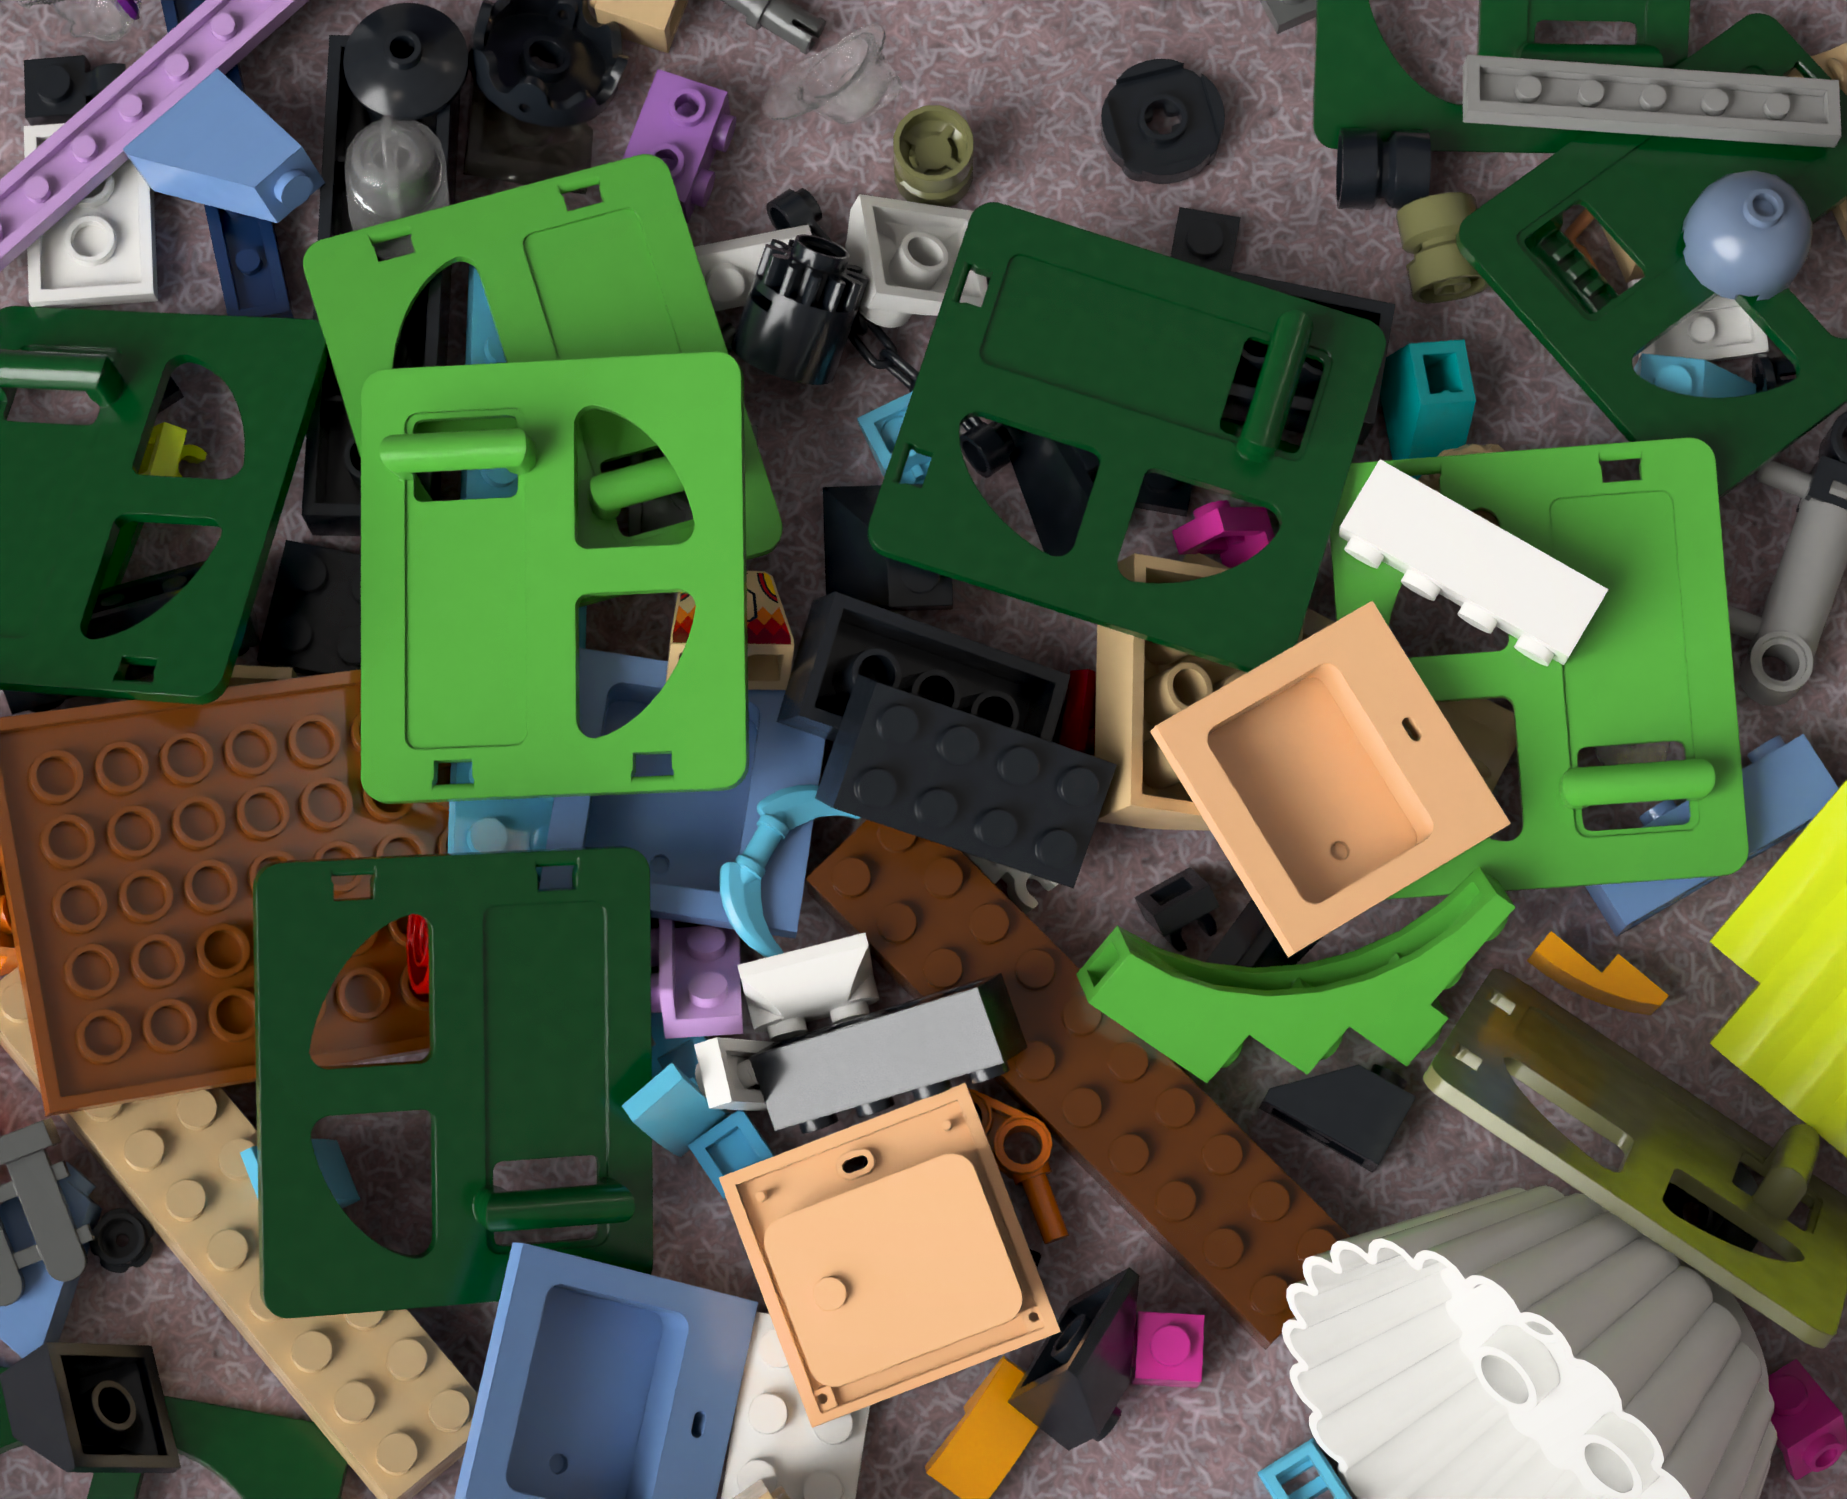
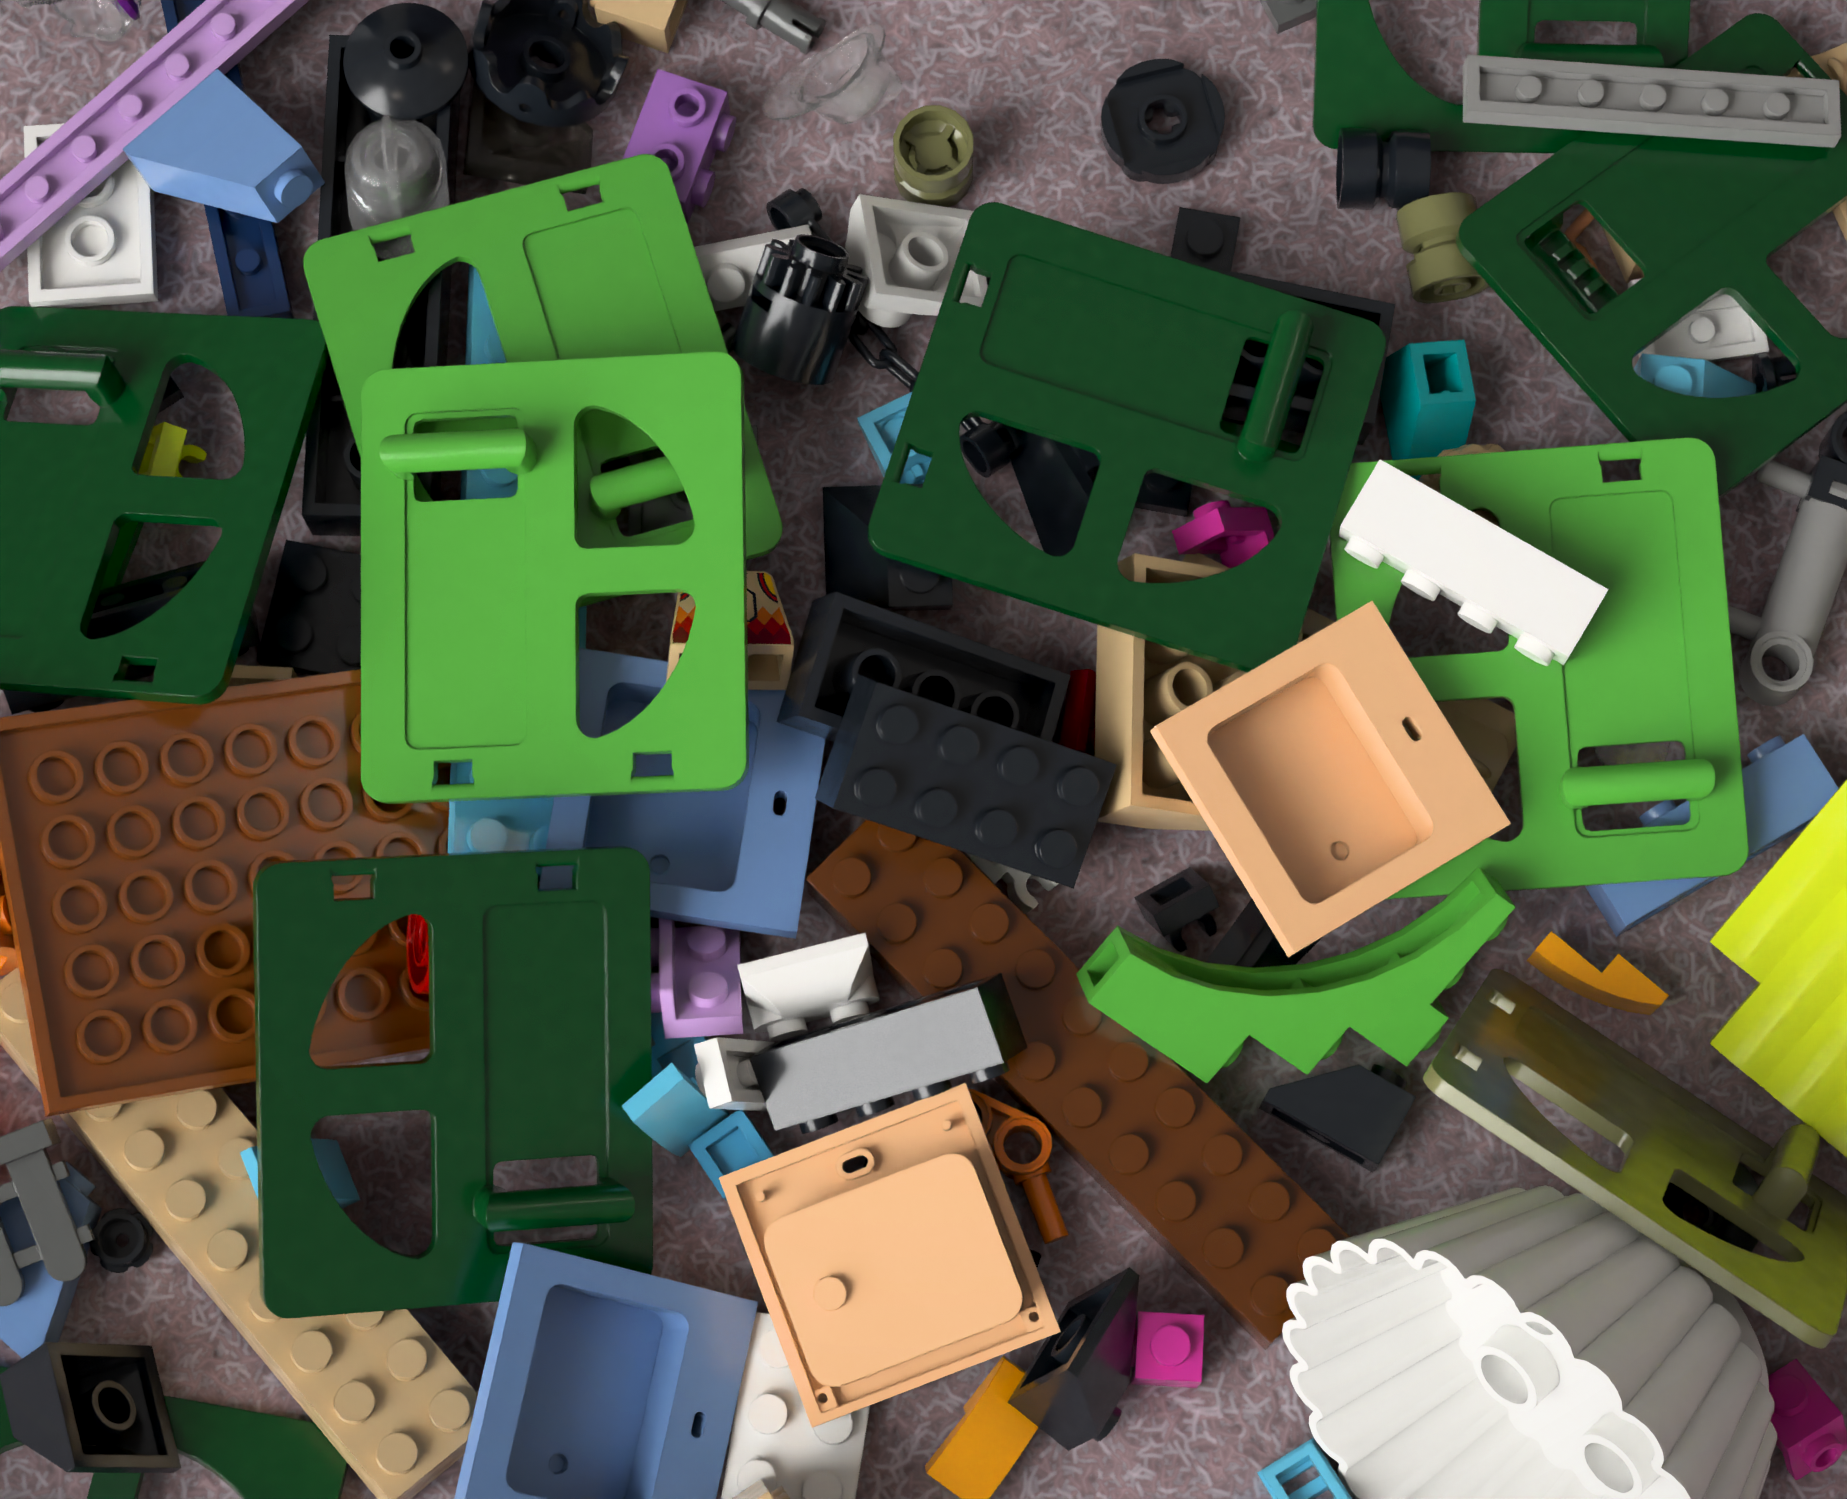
(63, 86): black plate -> none
(742, 878): medium azure piece -> none
(1747, 235): sand blue cylinder -> none

